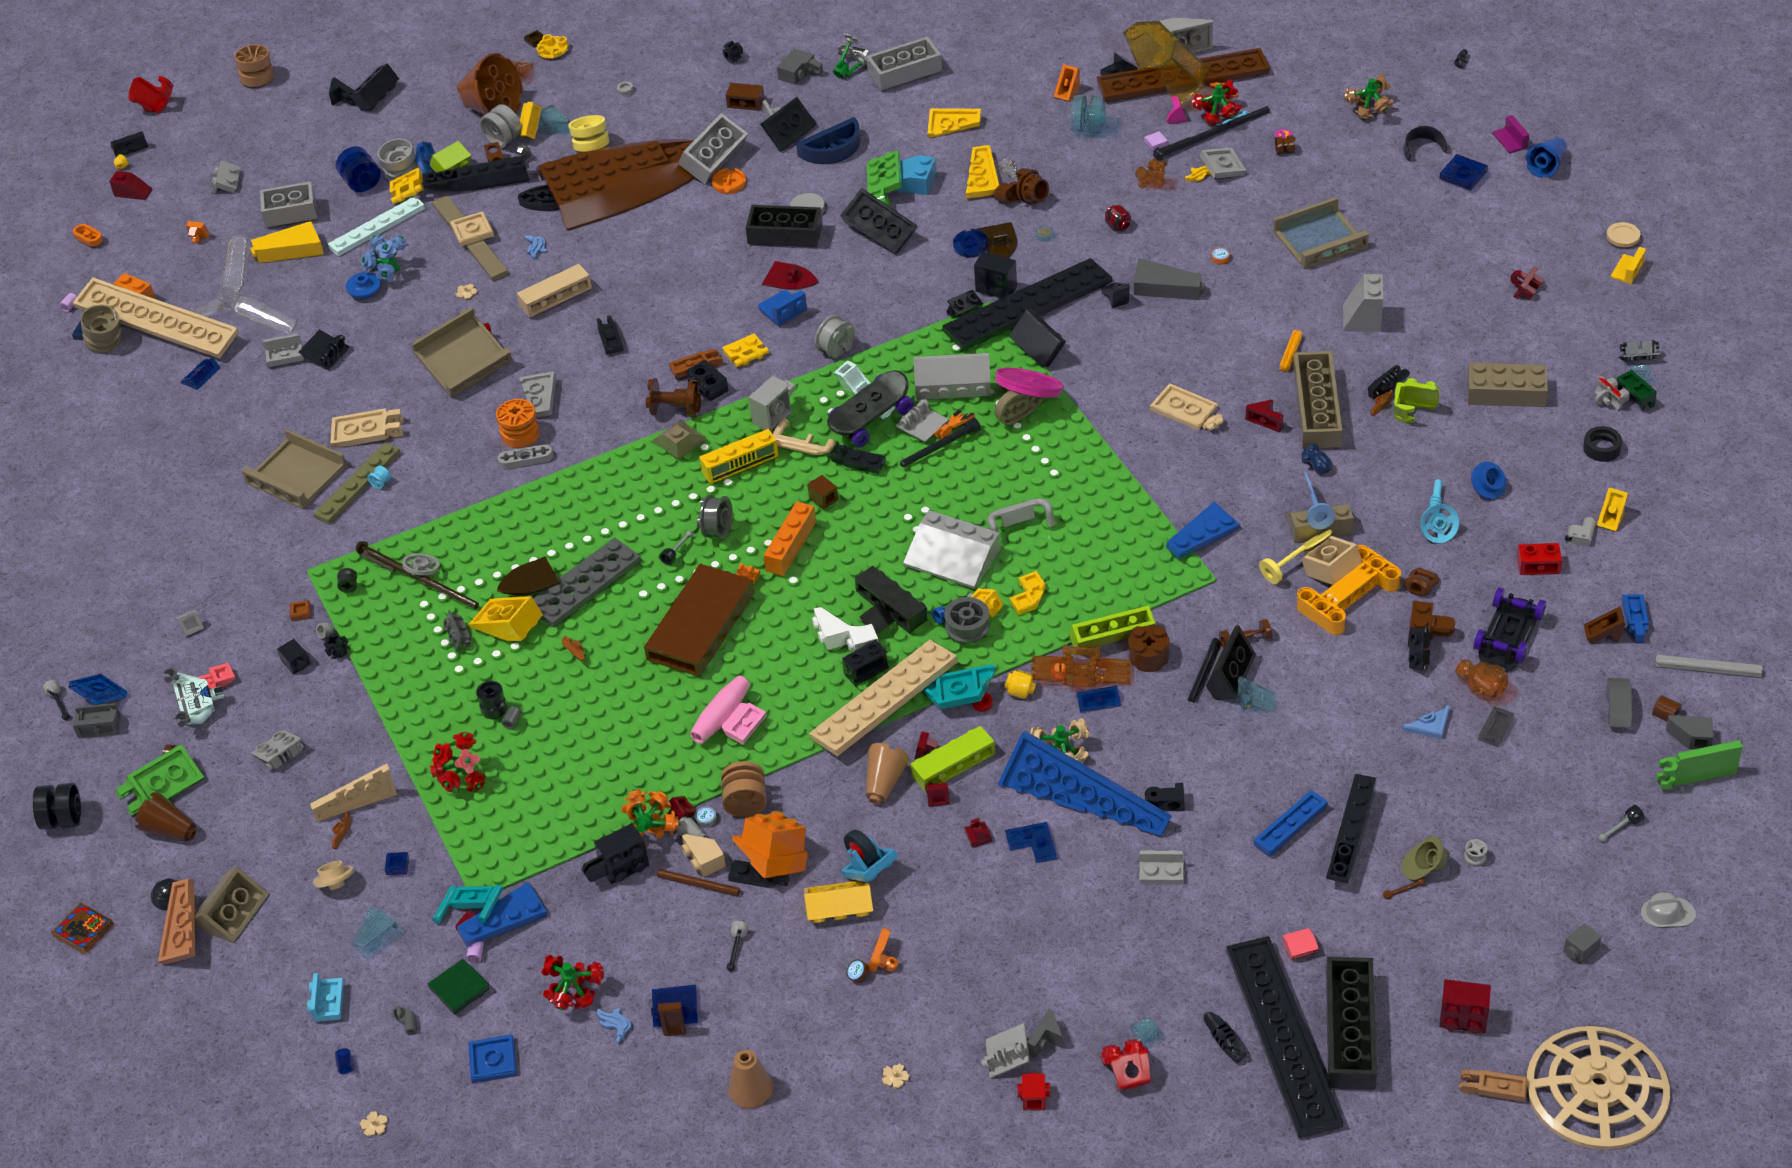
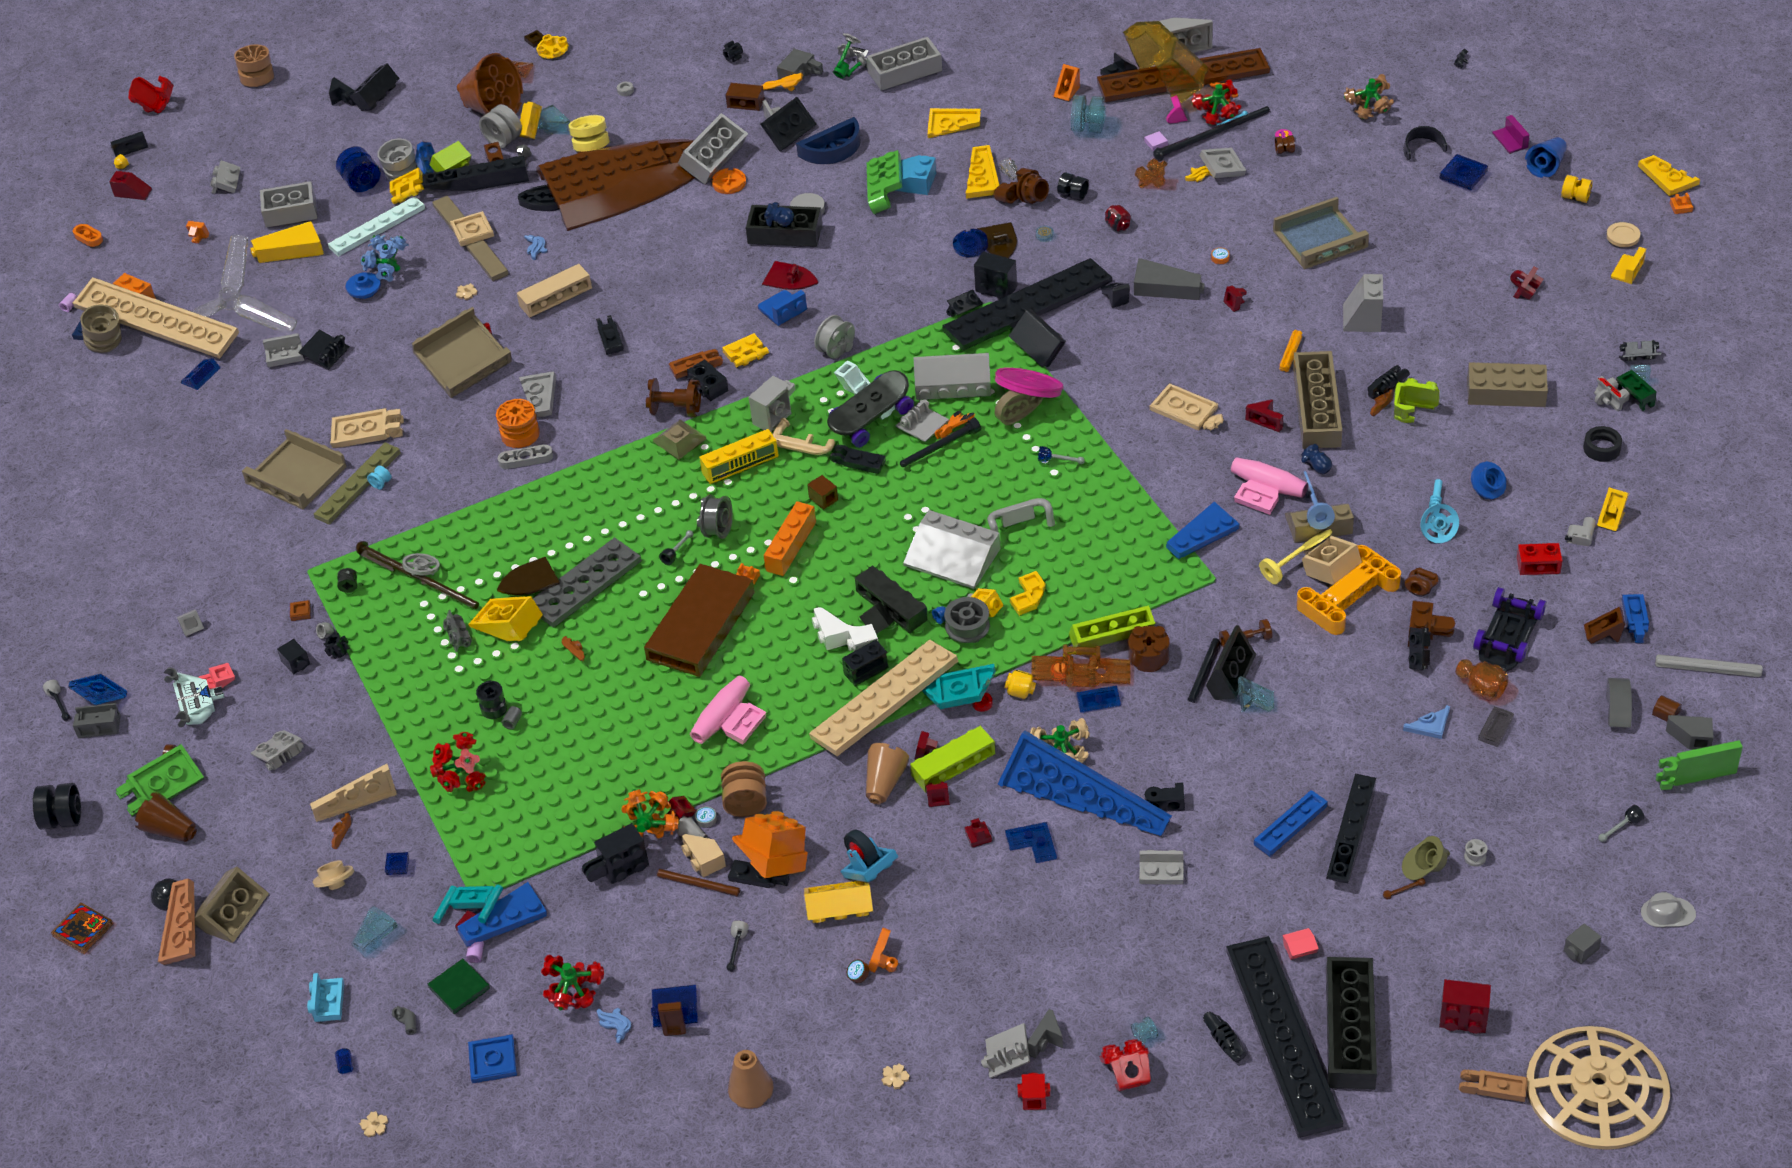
(780, 215): none -> dark blue animal
(786, 82): none -> light orange piece
(878, 221): black hinge -> none
(1045, 455): none -> hinge
(1073, 186): none -> black wheel
(1233, 297): none -> dark red tile
(1264, 484): none -> bright pink plate
(1576, 188): none -> yellow wheel
(1665, 176): none -> yellow wing
(1681, 204): none -> orange tile

